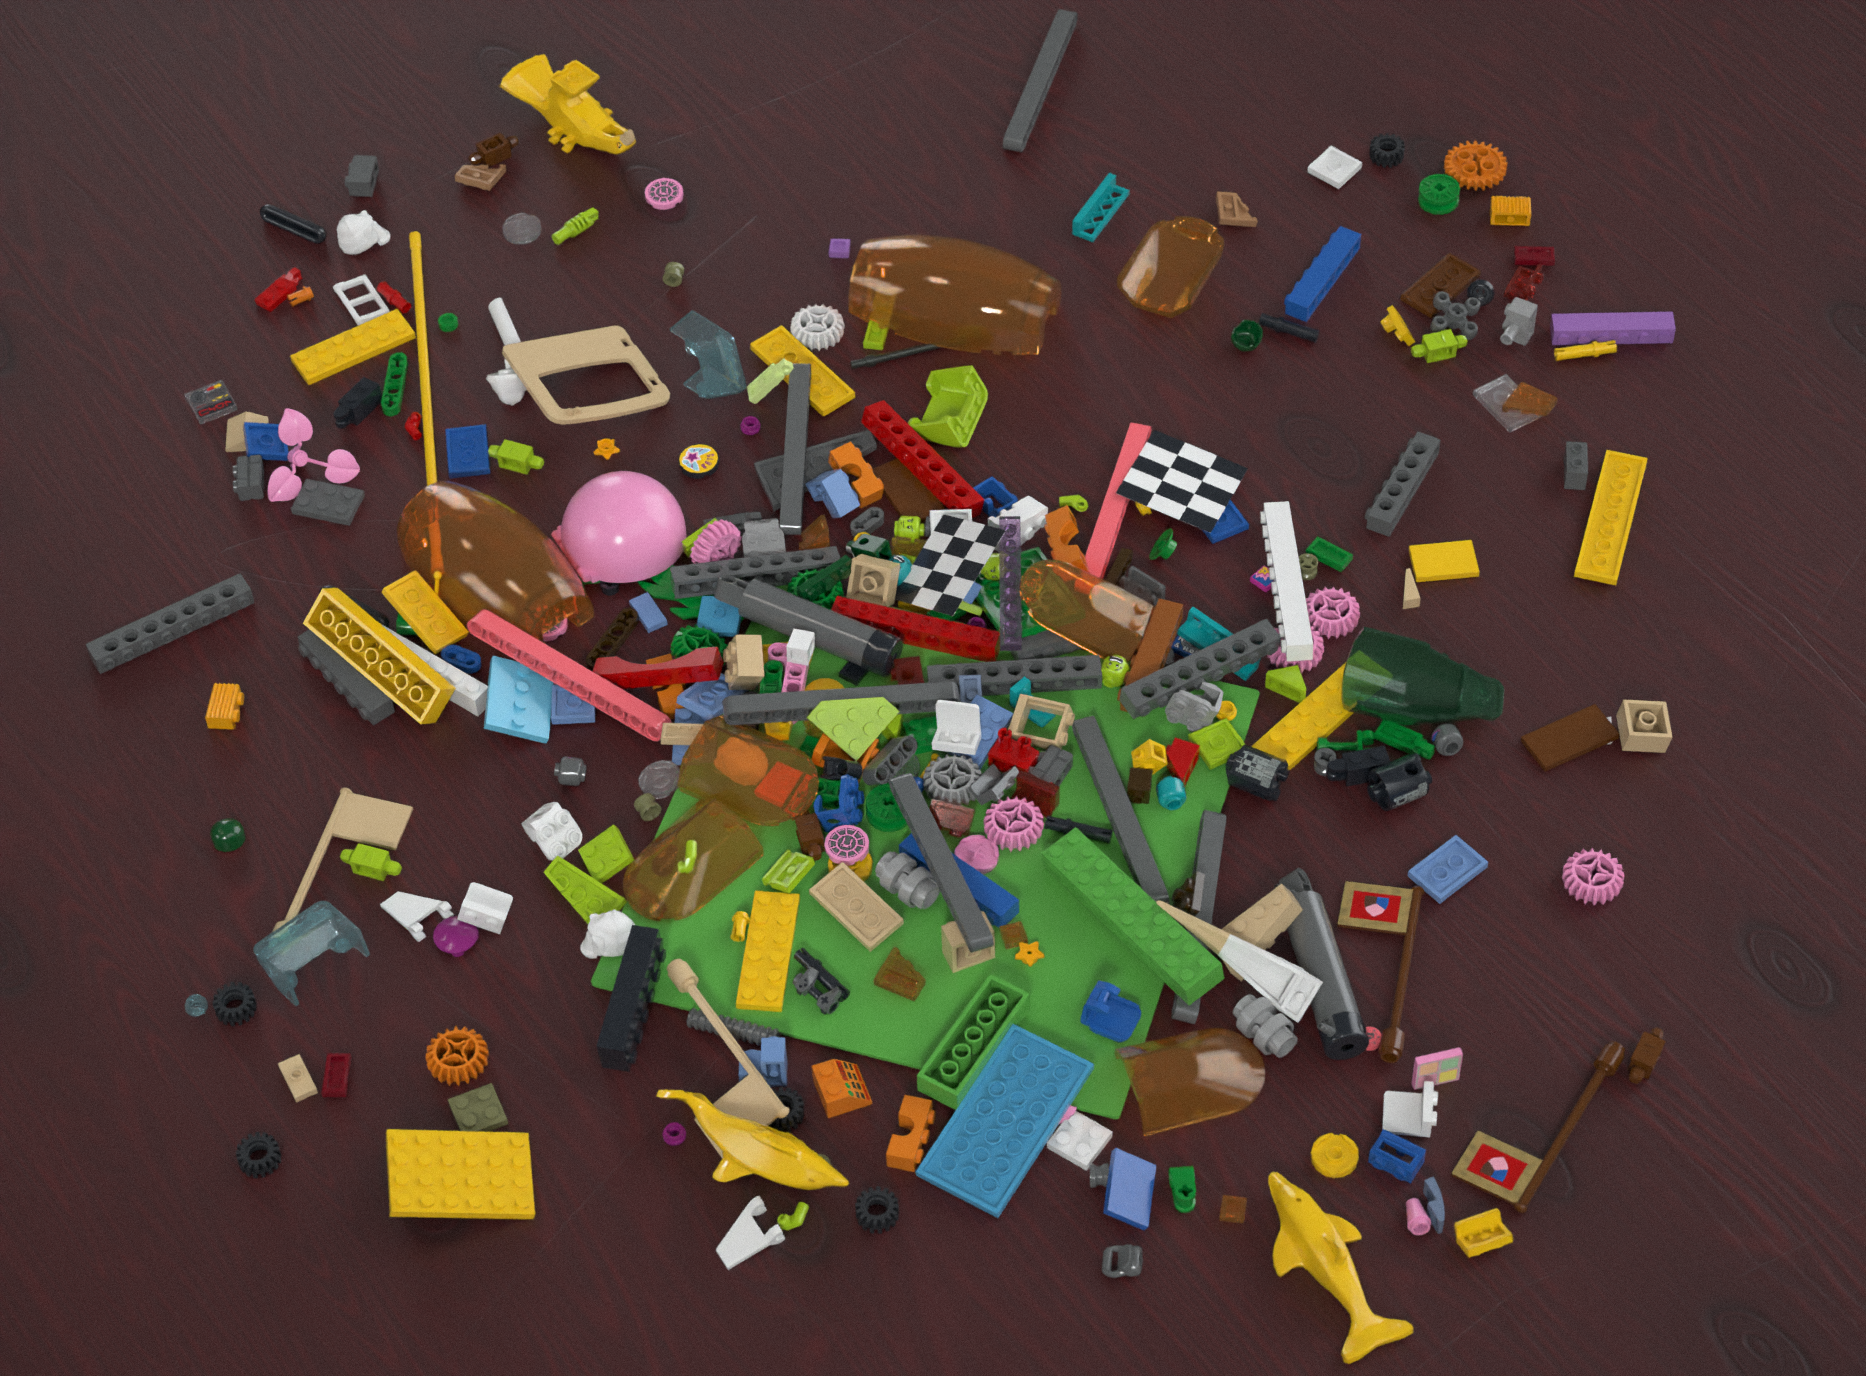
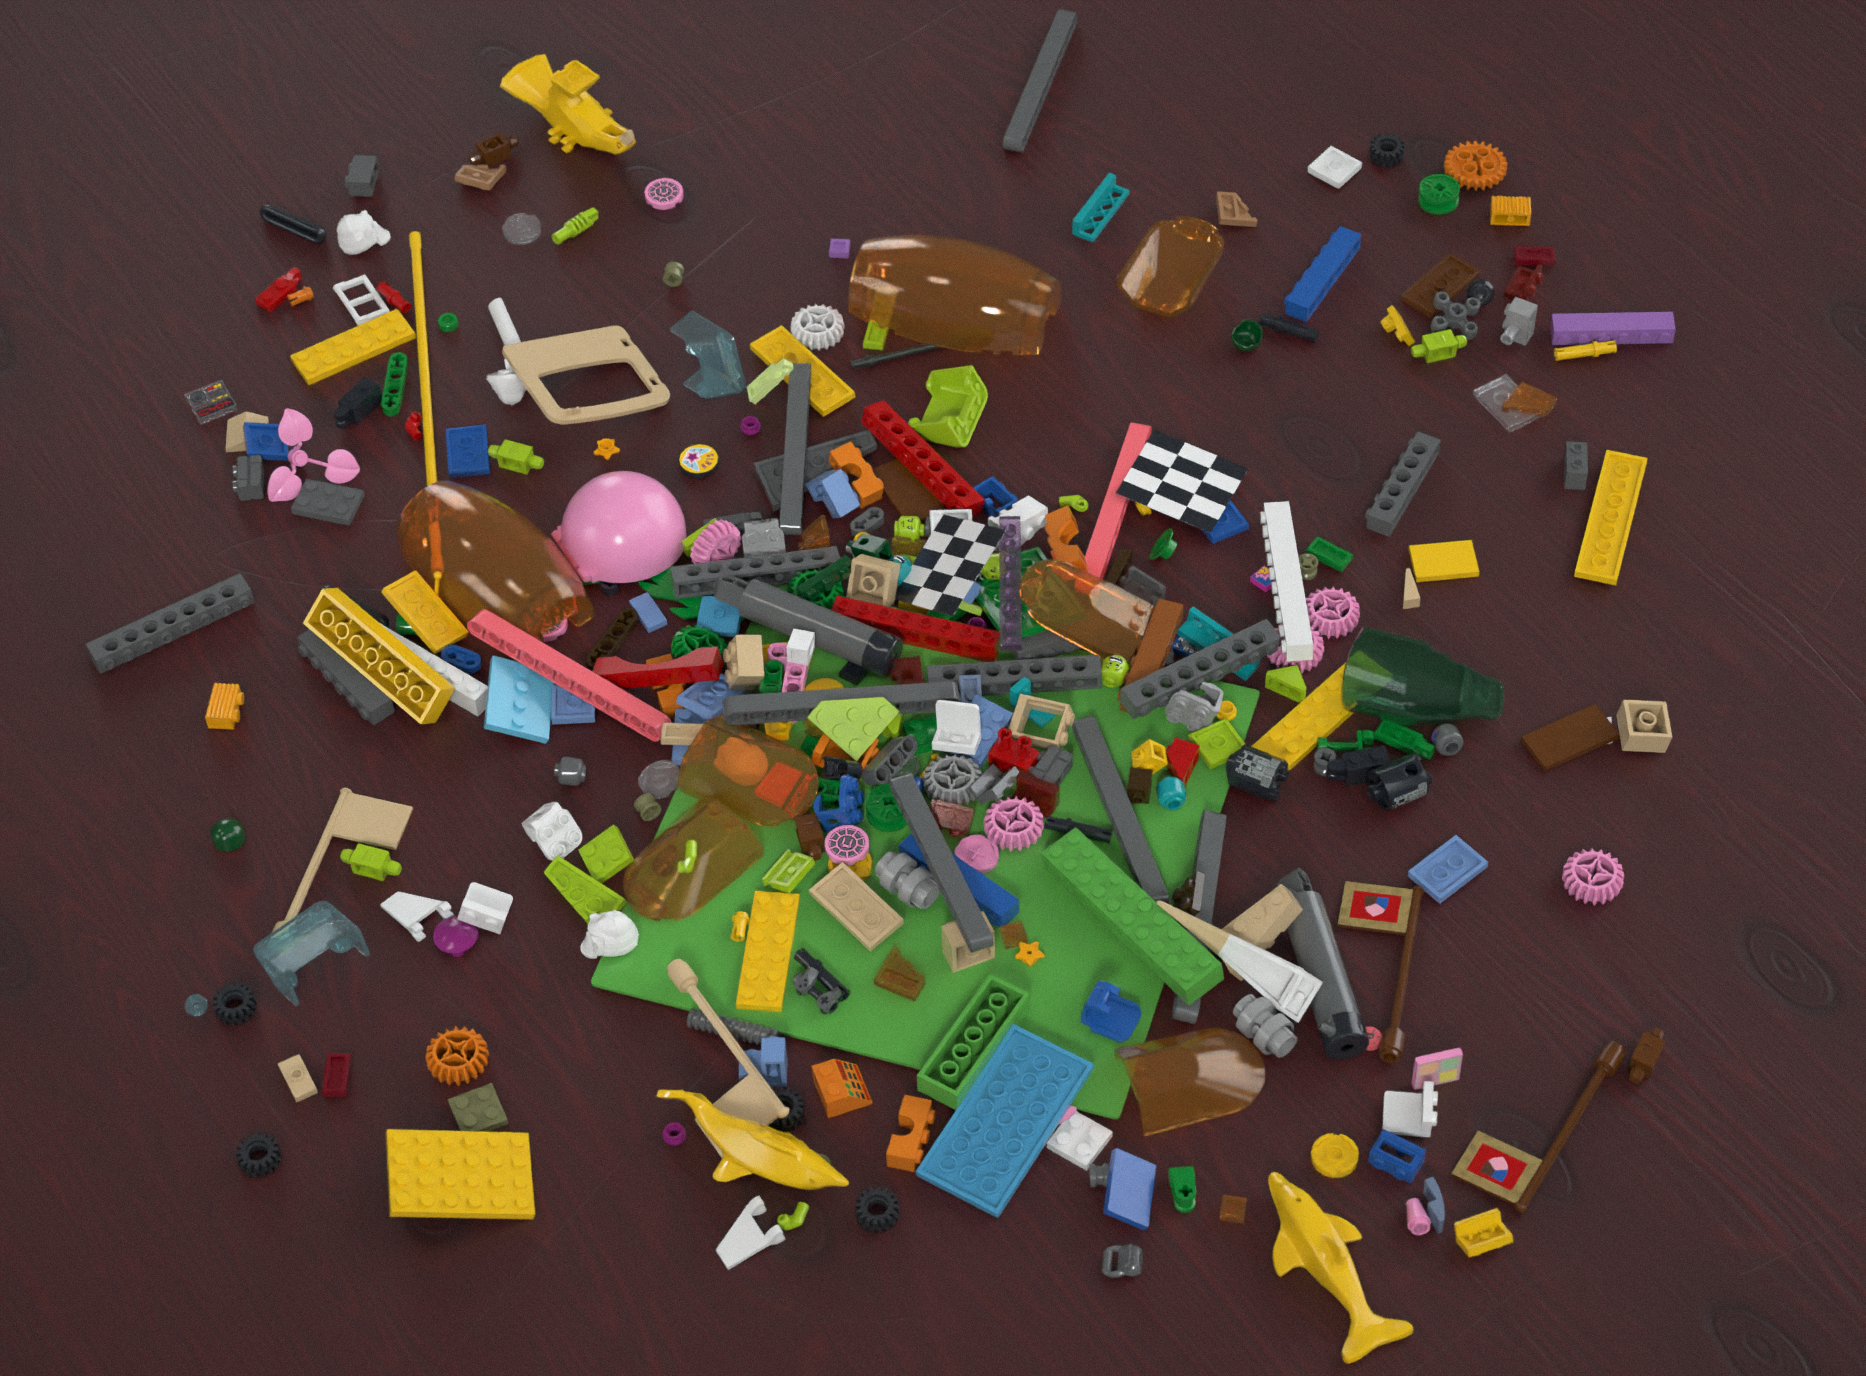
(631, 998): black brick -> none

